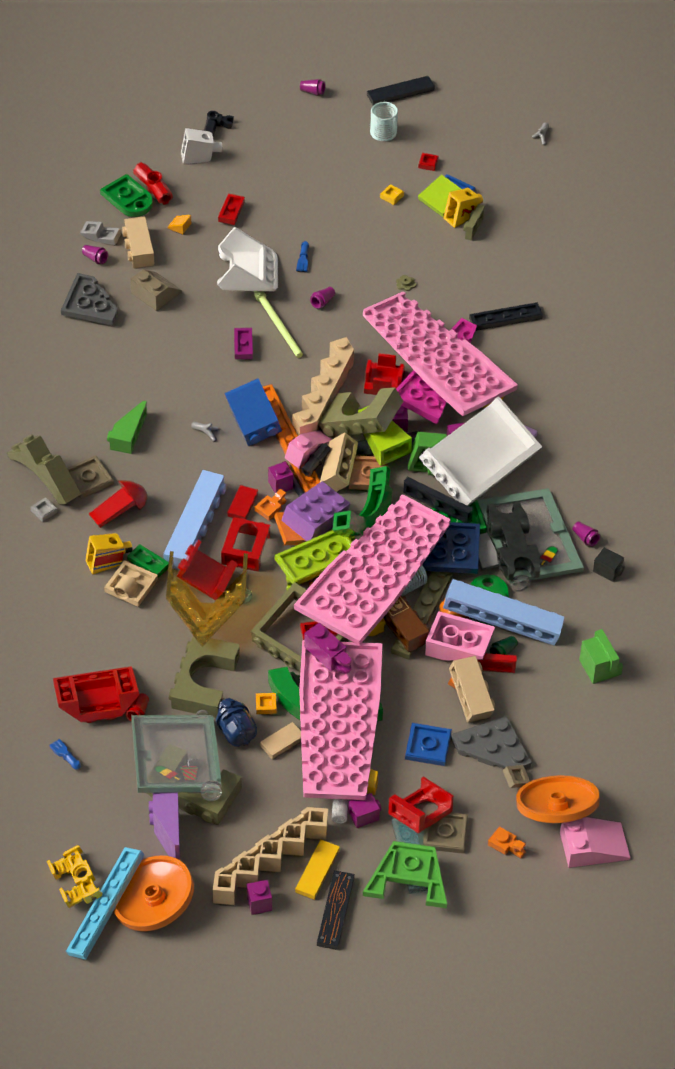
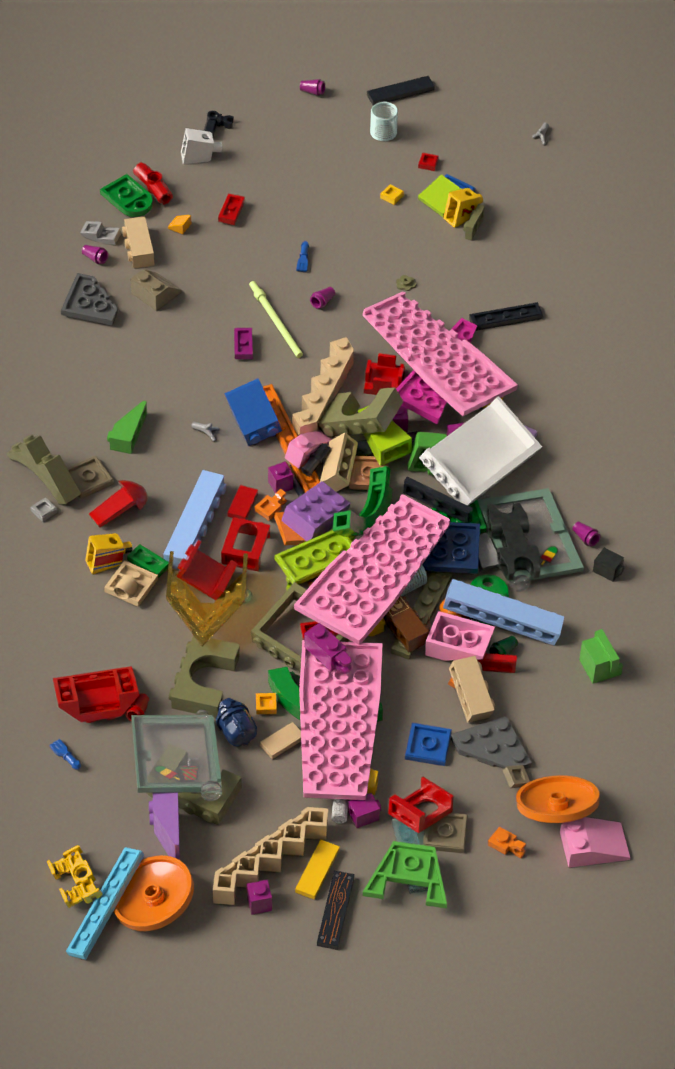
(251, 264): white windscreen -> none

